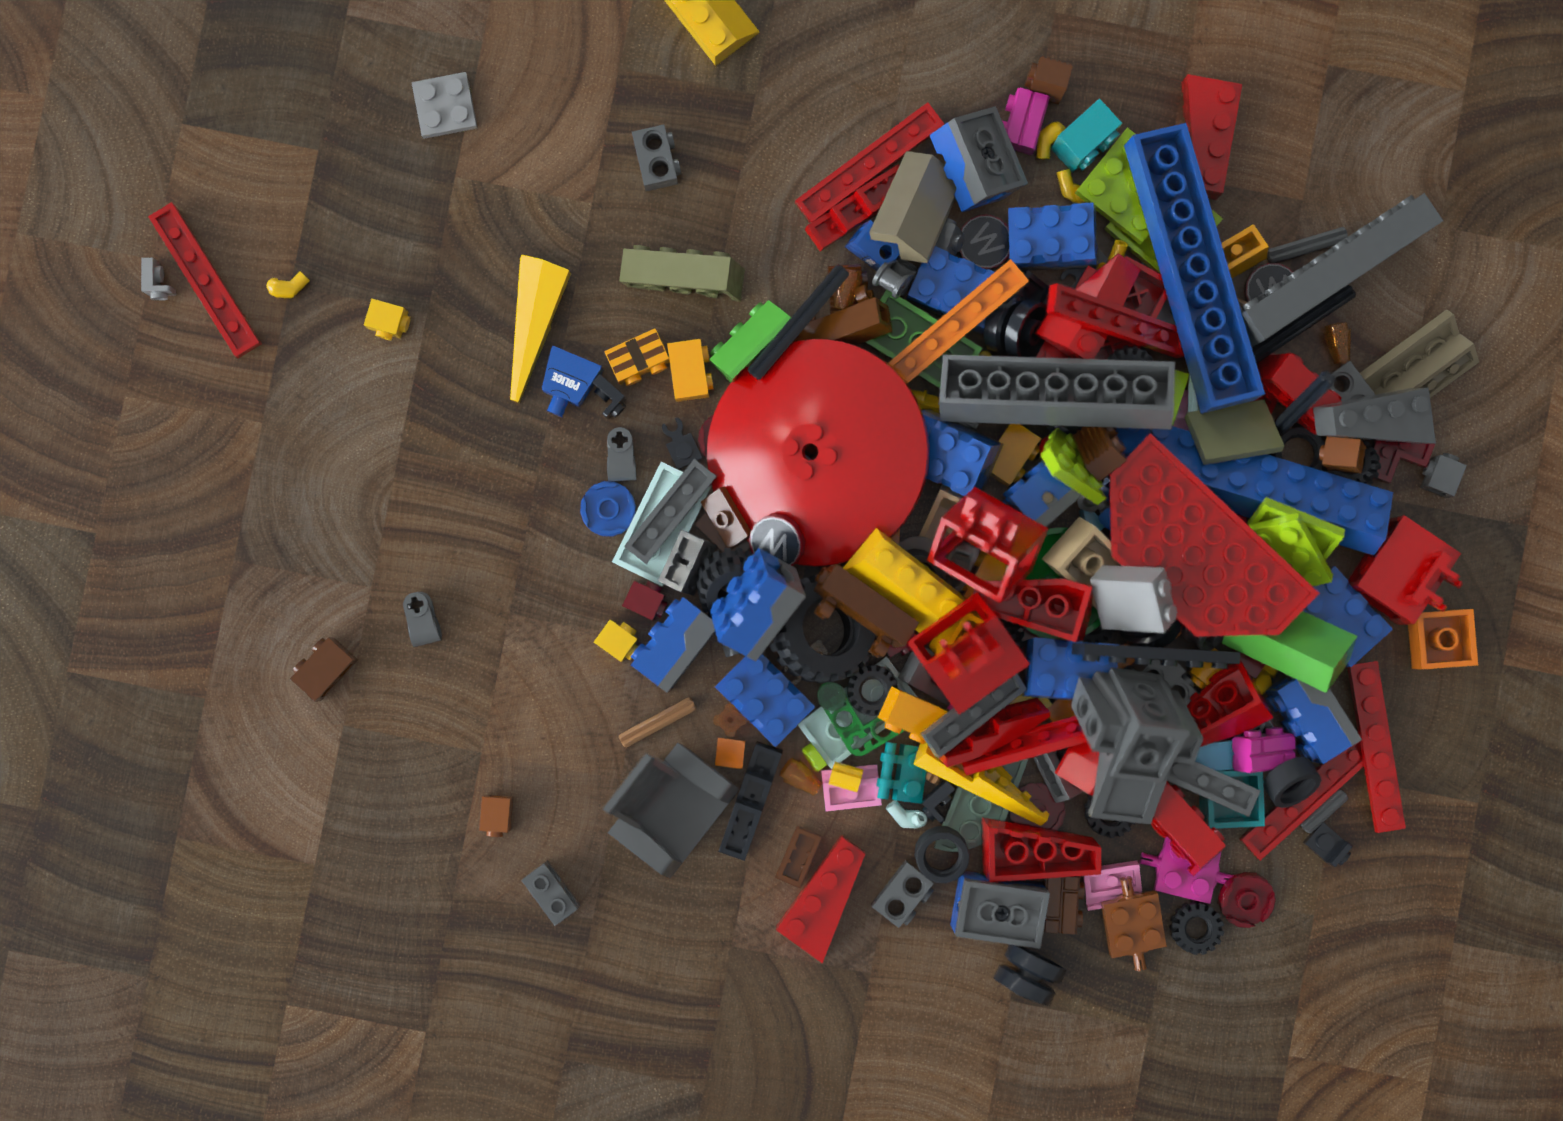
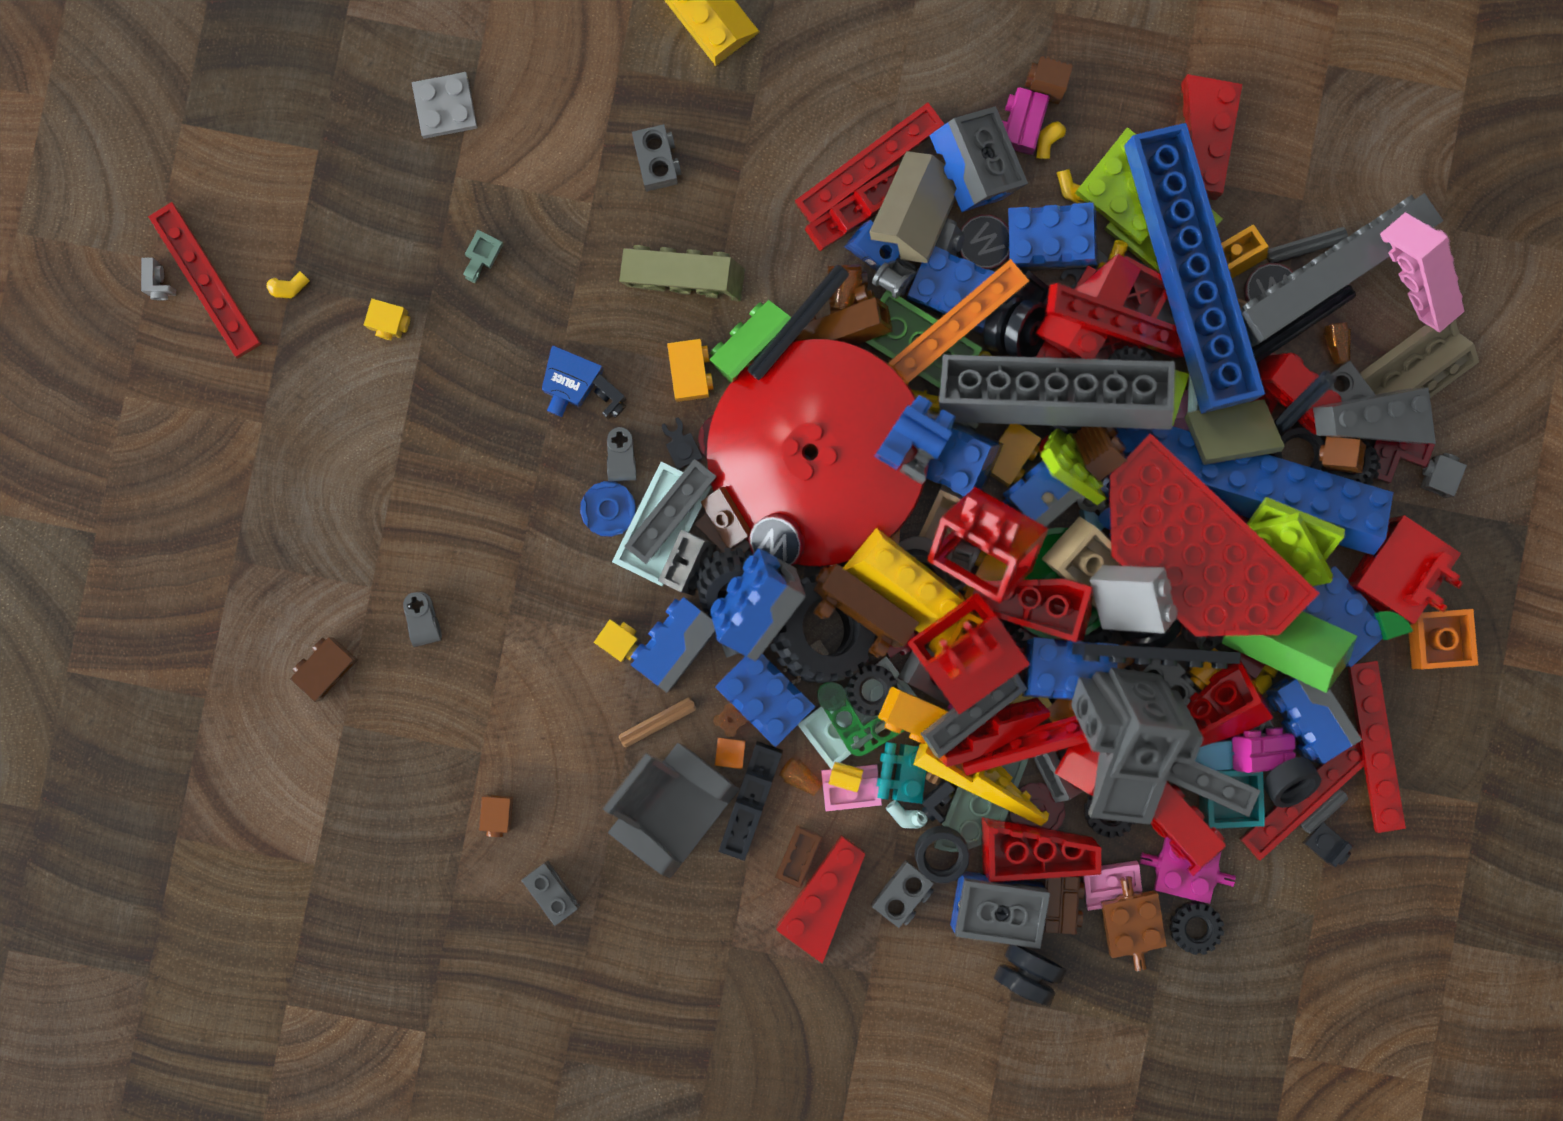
(481, 251): none -> sand green plate
(538, 297): yellow wedge -> none
(638, 357): brick -> none
(646, 600): dark red brick -> none
(814, 758): lime tile -> none
(918, 431): none -> blue hips
(1086, 135): teal brick -> none
(1246, 899): dark red tile -> none
(1392, 625): none -> green tile
(1426, 270): none -> bright pink wedge

